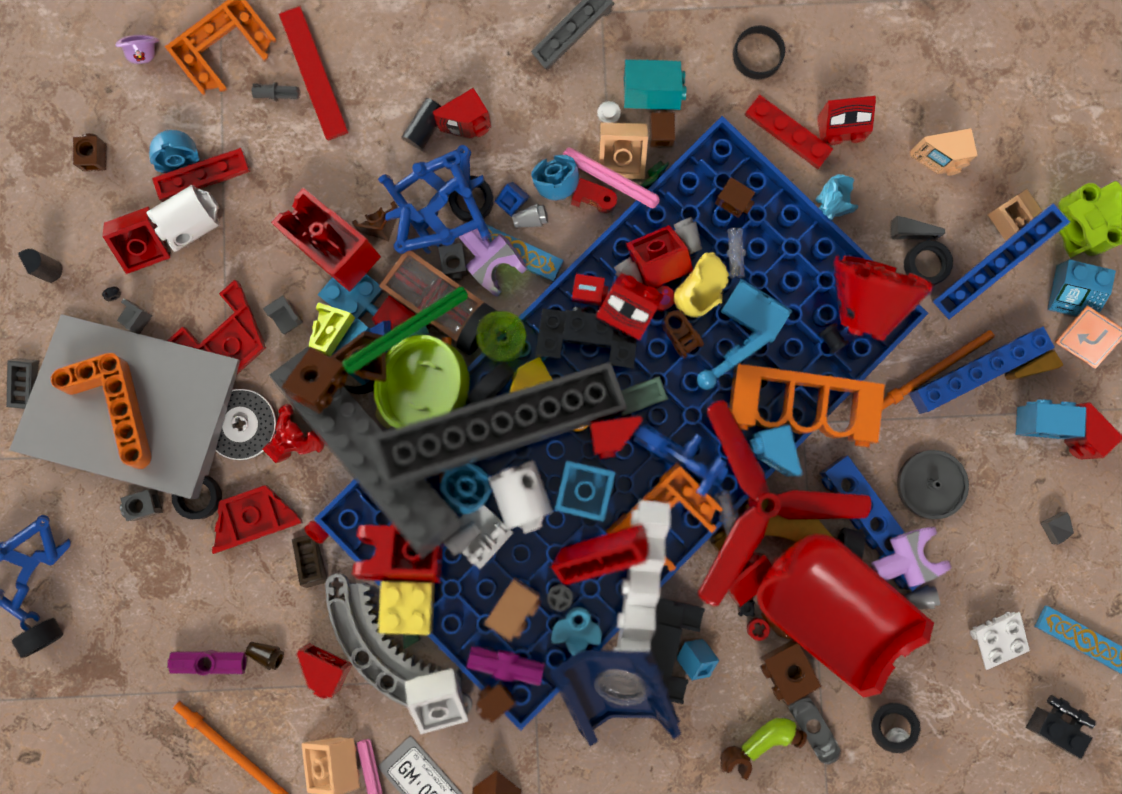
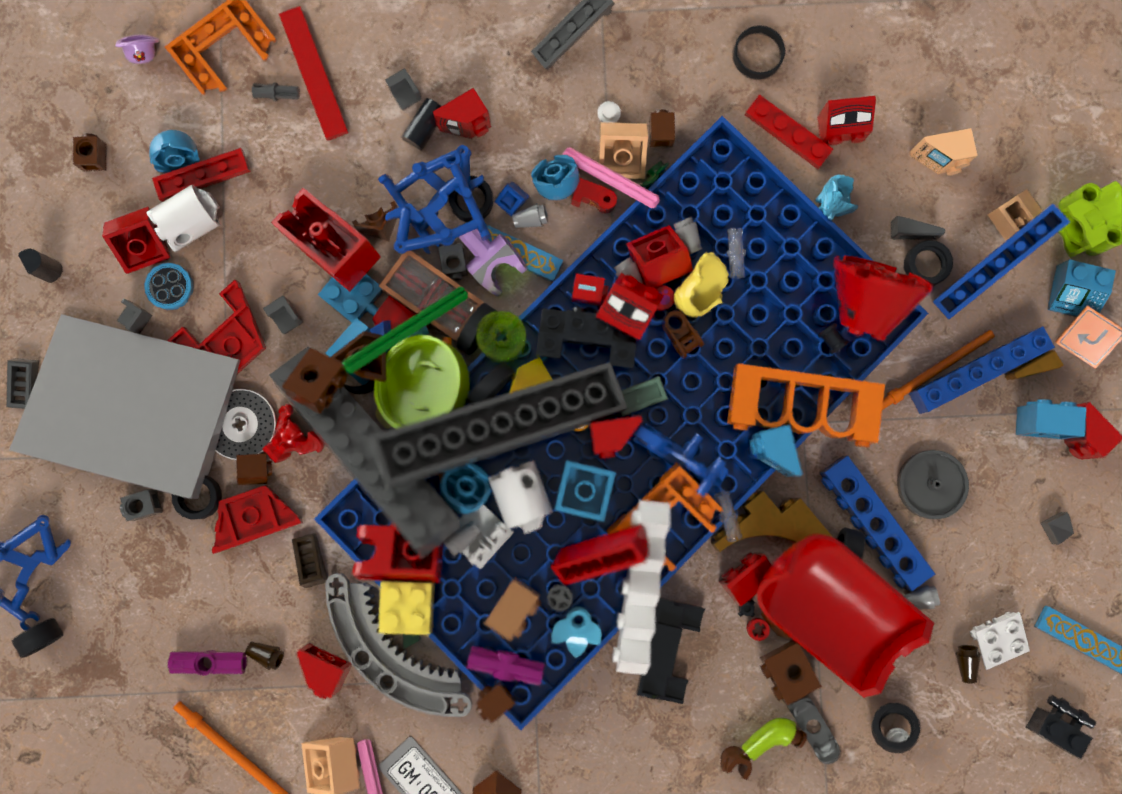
(111, 293): black piece -> none
(115, 401): orange beam -> none
(168, 286): none -> tile
(253, 469): none -> reddish brown brick
(316, 532): red tile -> none
(329, 328): neon yellow wing -> none
(403, 89): none -> dark grey panel
(436, 701): white slope -> none
(614, 686): dark blue panel -> none
(654, 84): teal brick -> none
(697, 659): dark azure panel -> none
(707, 379): dark azure plate -> none
(735, 198): reddish brown brick -> none
(752, 524): red piece -> none
(755, 309): dark azure piece -> none
(910, 559): lavender connector -> none
(968, 662): none -> dark brown cone

